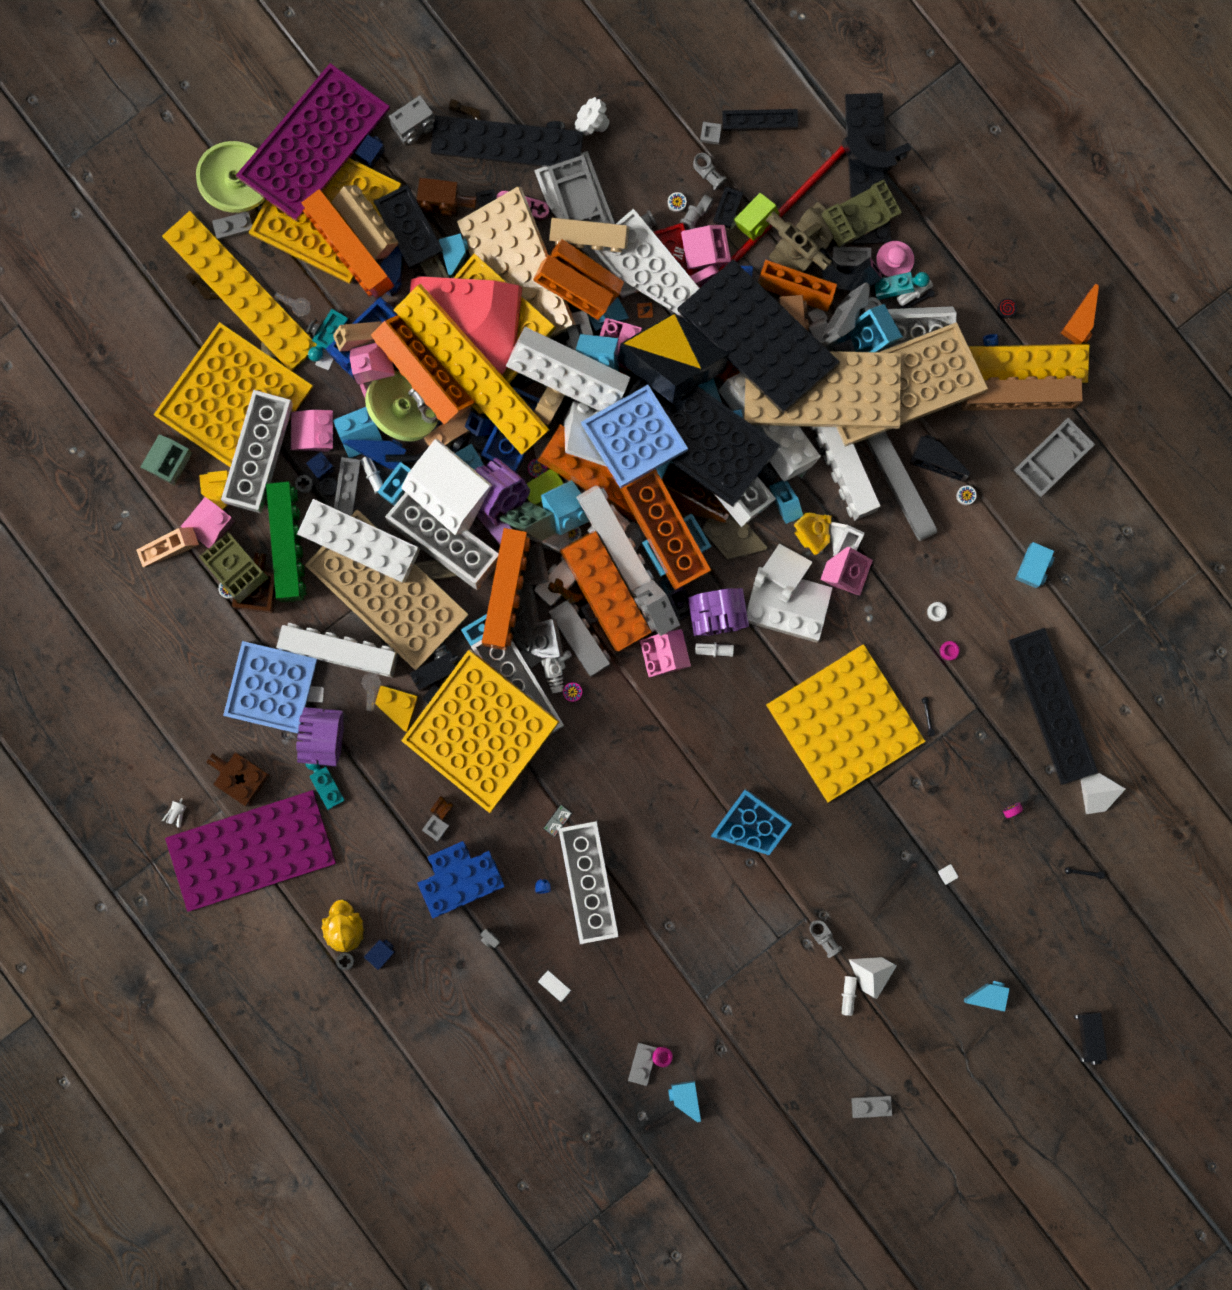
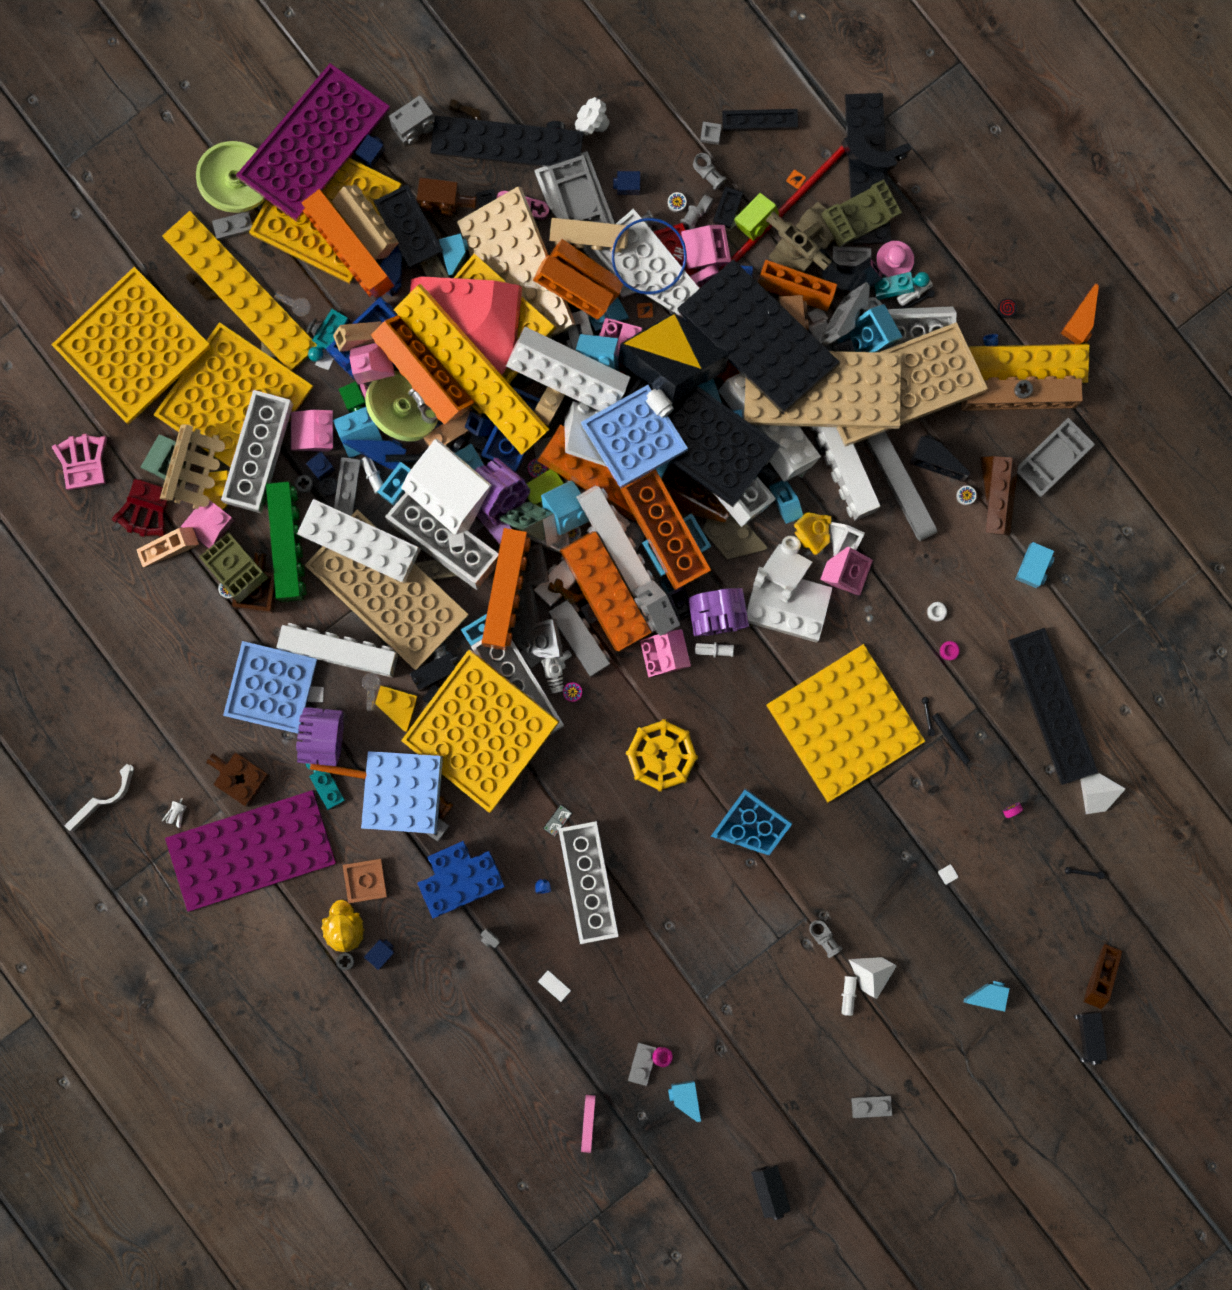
(82, 473): none -> bright pink plate
(126, 773): none -> white piece
(131, 345): none -> yellow plate
(148, 497): none -> dark red plate
(176, 472): none -> tan fence
(339, 770): none -> orange bar
(352, 397): none -> green brick
(364, 881): none -> nougat plate
(402, 792): none -> light blue plate
(456, 540): none -> white sticker
(550, 530): none -> white sticker
(588, 1123): none -> bright pink beam
(627, 182): none -> dark blue brick
(652, 749): none -> yellow plate
(659, 403): none -> white brick
(684, 262): none -> blue piece
(771, 1192): none -> black brick
(790, 545): none -> white tile
(796, 179): none -> orange sticker
(951, 739): none -> black bar
(1000, 487): none -> reddish brown wedge
(1029, 388): none -> dark grey bush
(1103, 977): none -> reddish brown slope

